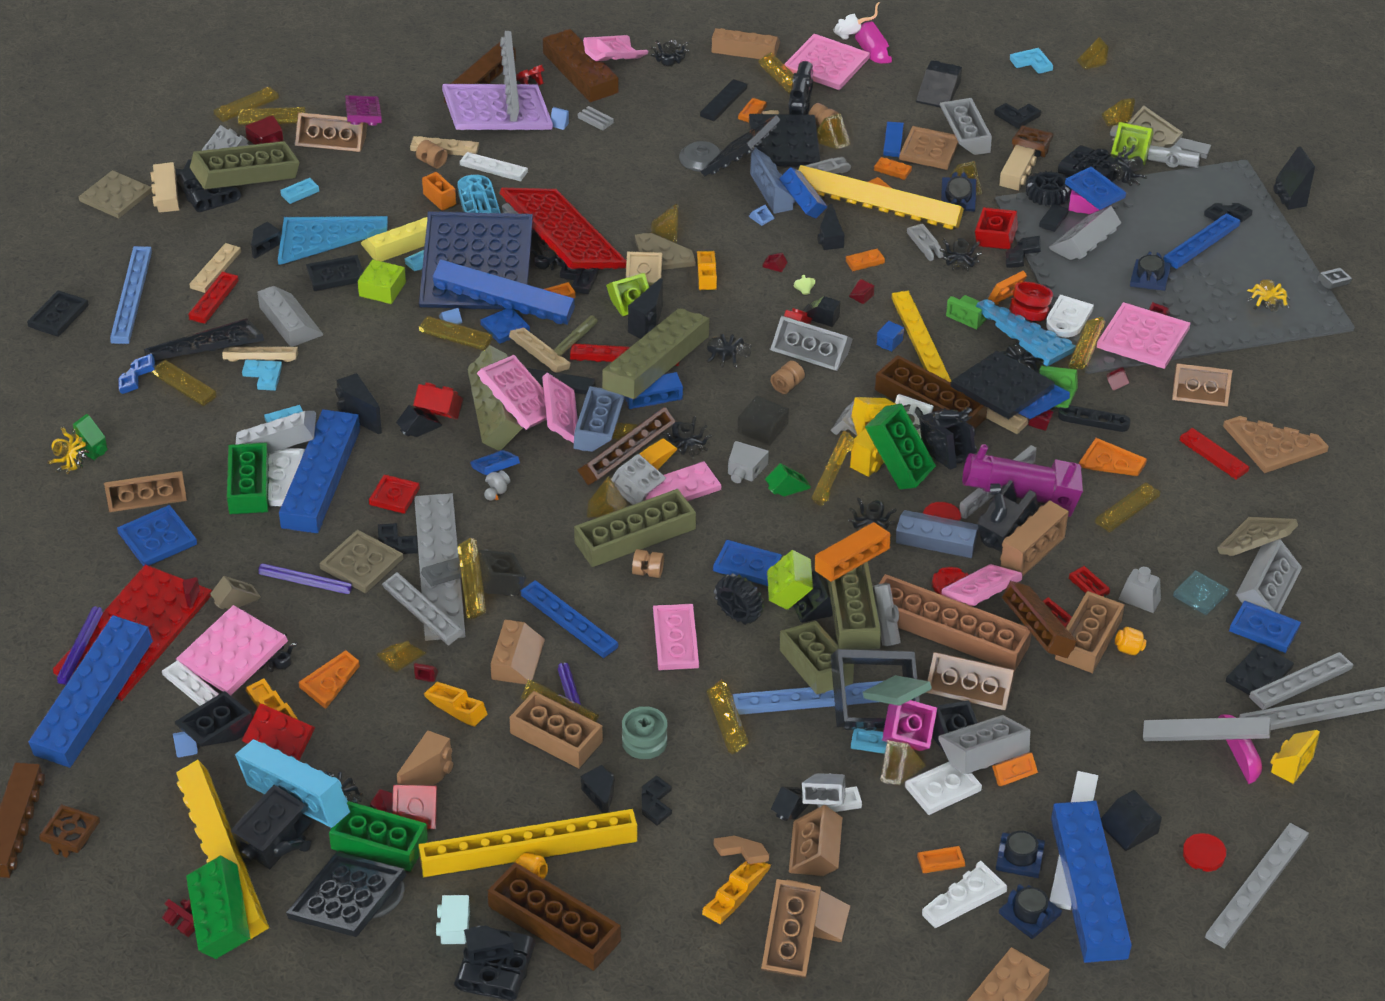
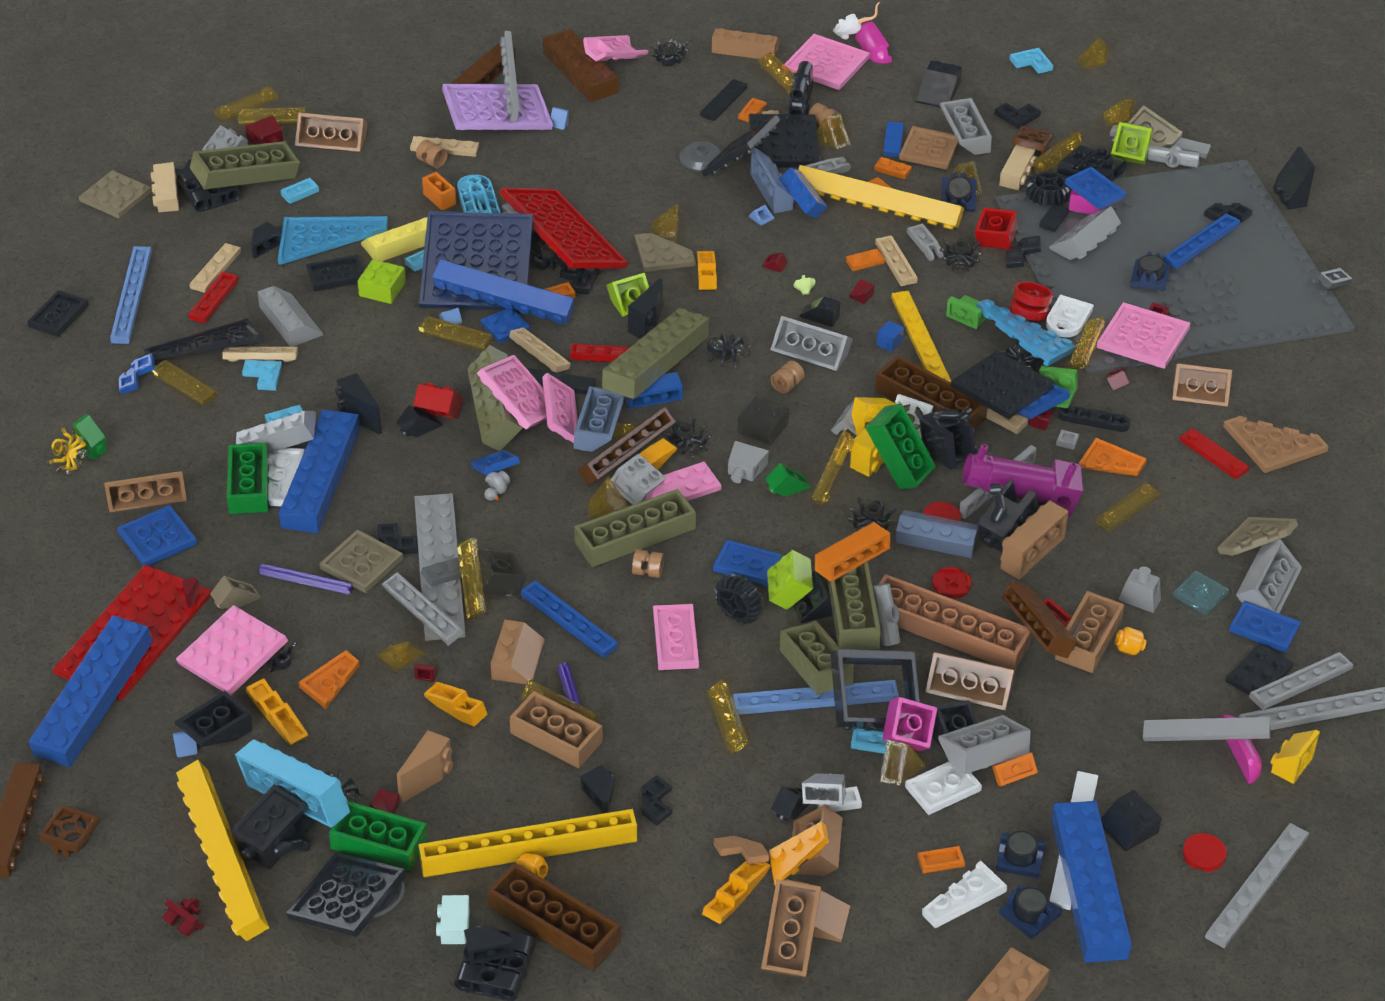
(79, 645): dark purple axle -> none
(189, 683): white tile -> none
(218, 907): green brick -> none
(279, 731): red plate -> none
(363, 109): magenta plate -> none
(394, 494): red plate -> none
(416, 803): plate -> none
(493, 166): white tile -> none
(535, 73): red plate -> none
(576, 335): olive axle -> none
(595, 118): light grey tile -> none
(644, 262): tan tile -> none
(644, 732): sand green wheel -> none
(793, 852): none -> light orange wing
(798, 315): red plate -> none
(831, 232): black slope -> none
(896, 260): none -> tan plate
(897, 690): sand green tile -> none
(981, 584): bright pink plate -> none
(1006, 287): orange plate -> none
(1057, 153): none -> clear yellow plate
(1067, 439): none -> light grey tile
(1087, 584): red tile -> none
(1128, 166): animal -> none
(1269, 296): animal -> none

